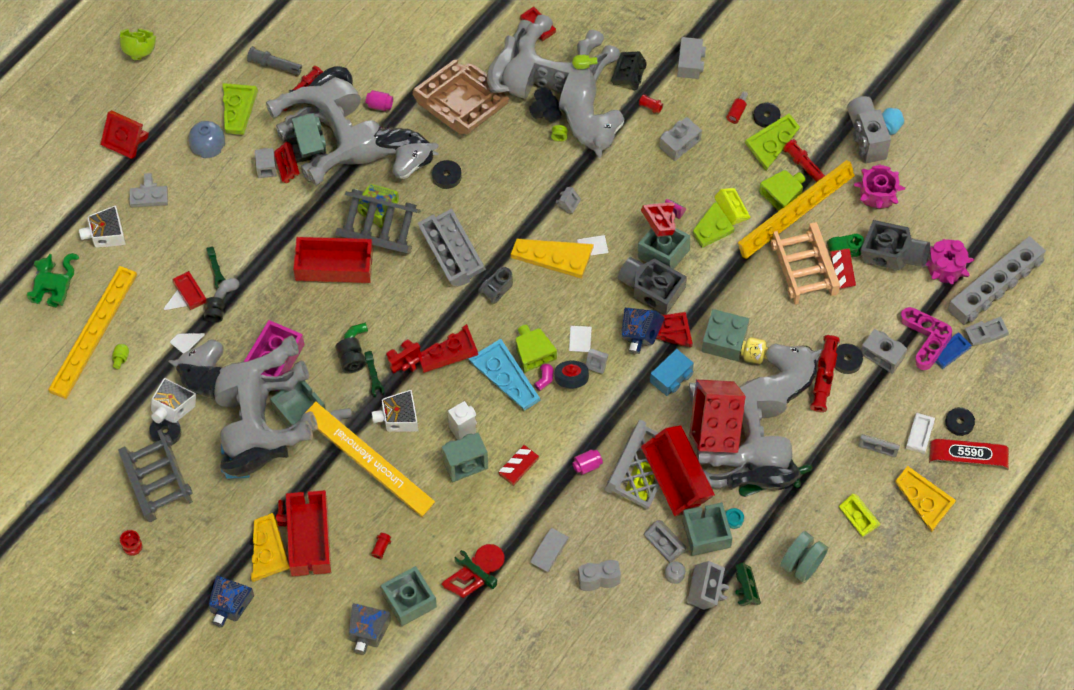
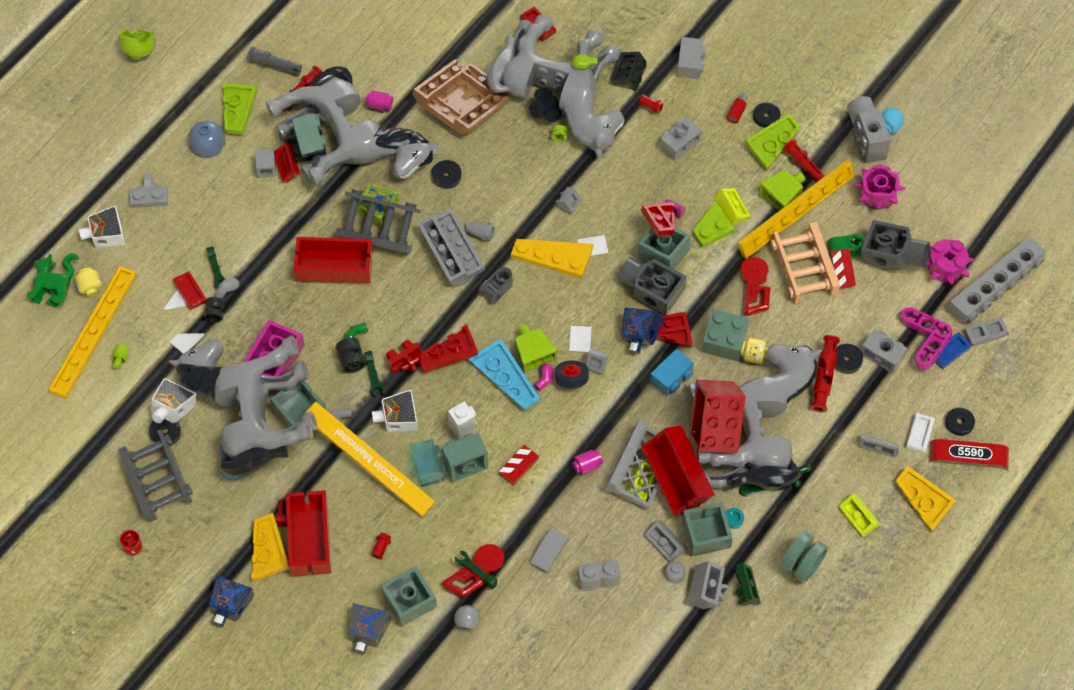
(88, 282): none -> light yellow head
(122, 134): red bracket -> none
(427, 462): none -> clear light blue brick
(467, 617): none -> light grey piece
(481, 229): none -> light grey cone
(755, 273): none -> red piece

